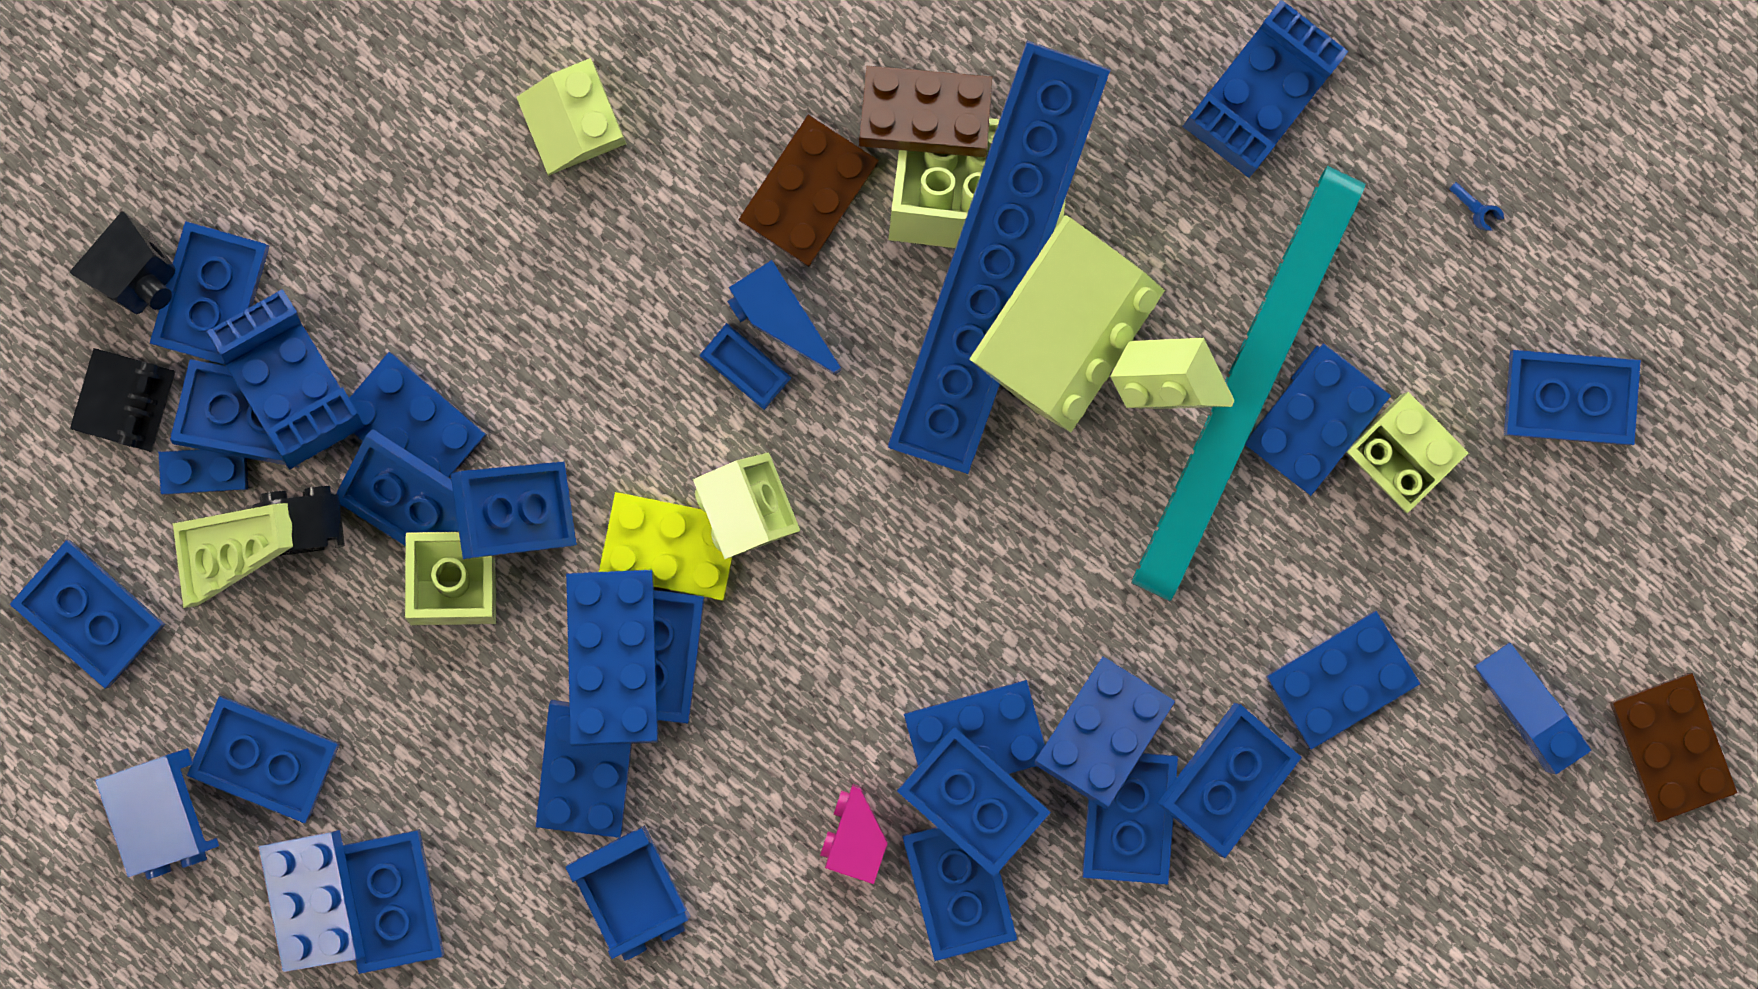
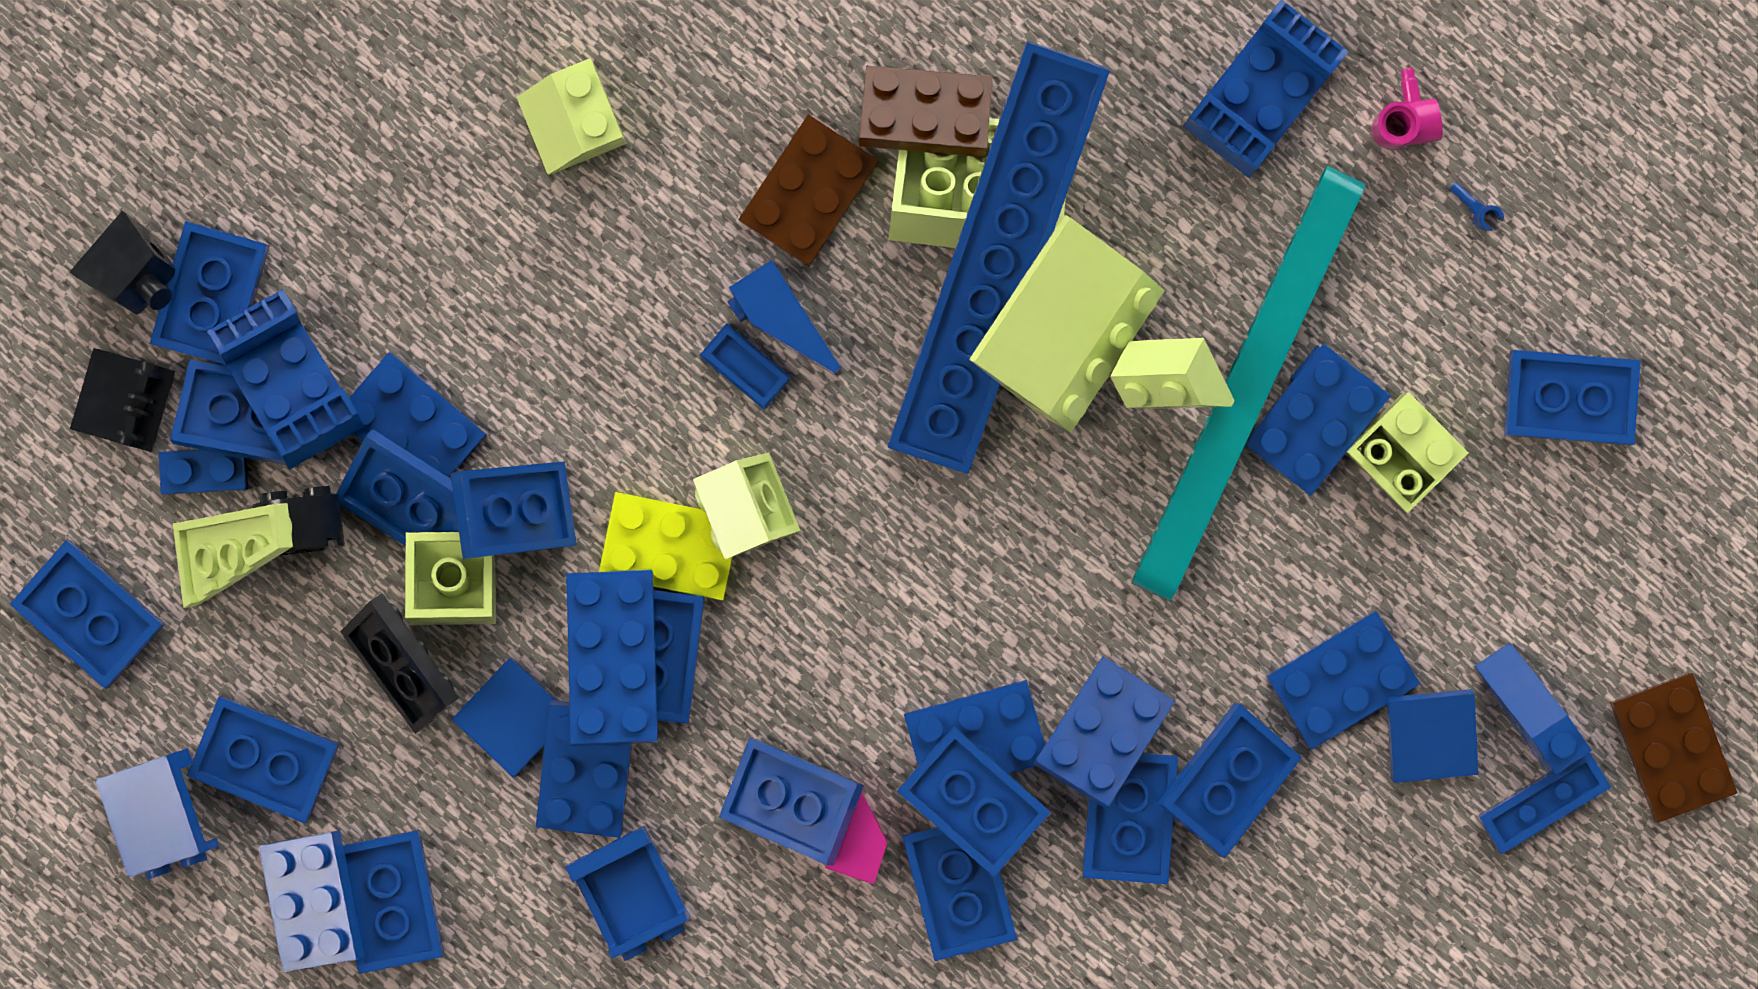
(399, 663): none -> black plate
(508, 717): none -> blue tile
(791, 801): none -> blue plate
(1420, 117): none -> dark pink piece
(1432, 736): none -> blue tile
(1543, 803): none -> blue plate

